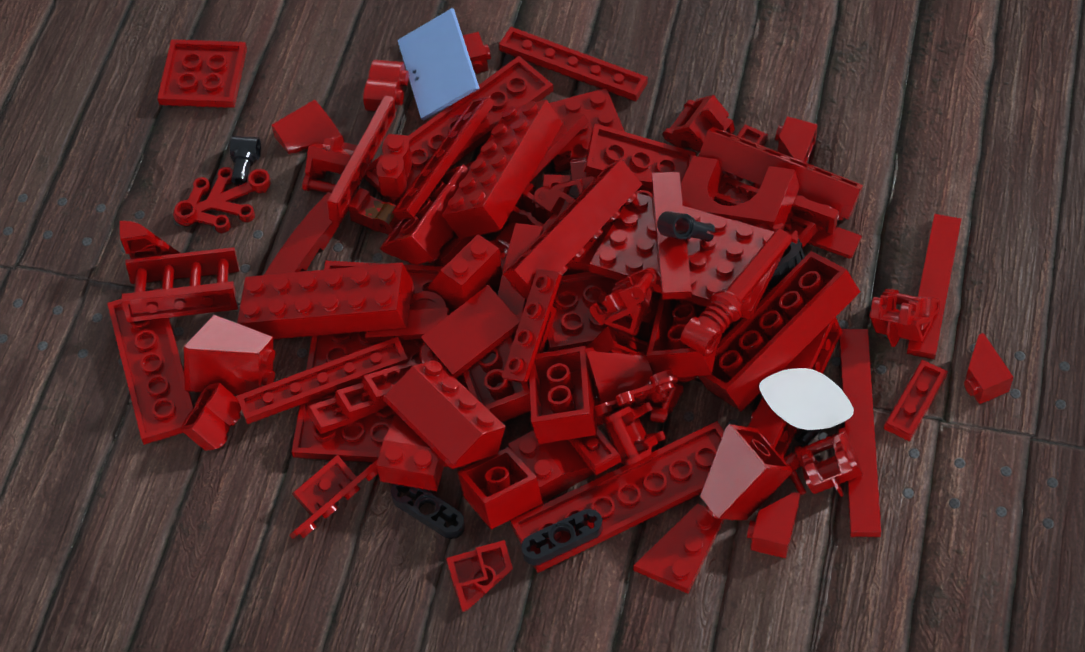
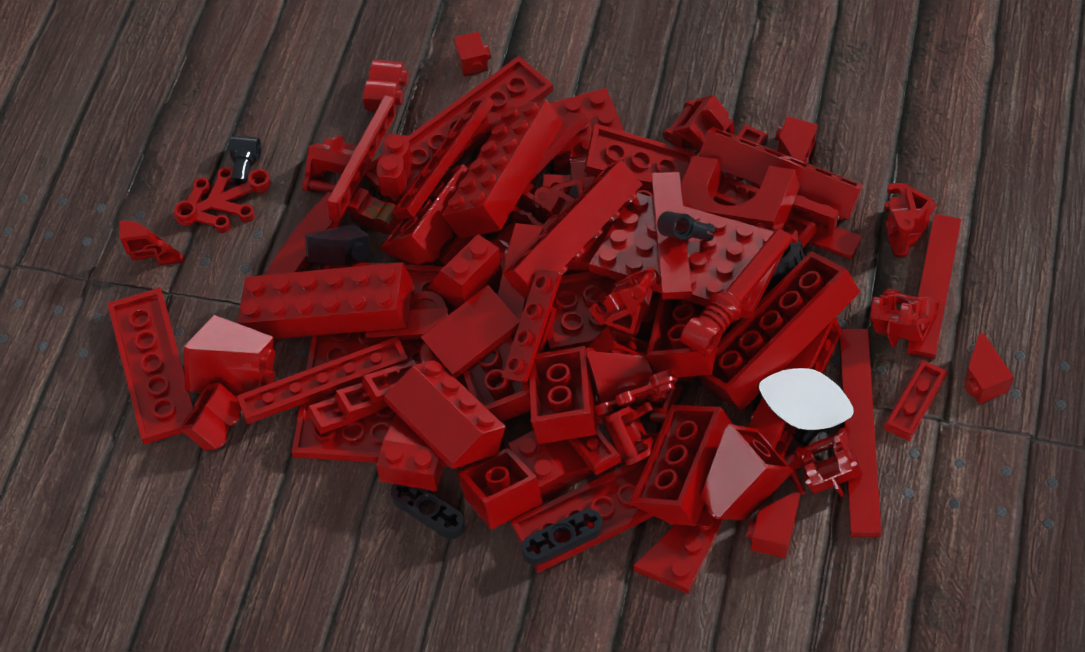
(182, 300): red fence -> none
(202, 73): red plate -> none
(304, 128): red slope -> none
(325, 489): red bracket -> none
(338, 246): none -> black slope
(438, 64): light blue container -> none
(478, 572): red slope -> none
(573, 63): red plate -> none
(680, 464): none -> red slope
(908, 217): none -> red piece

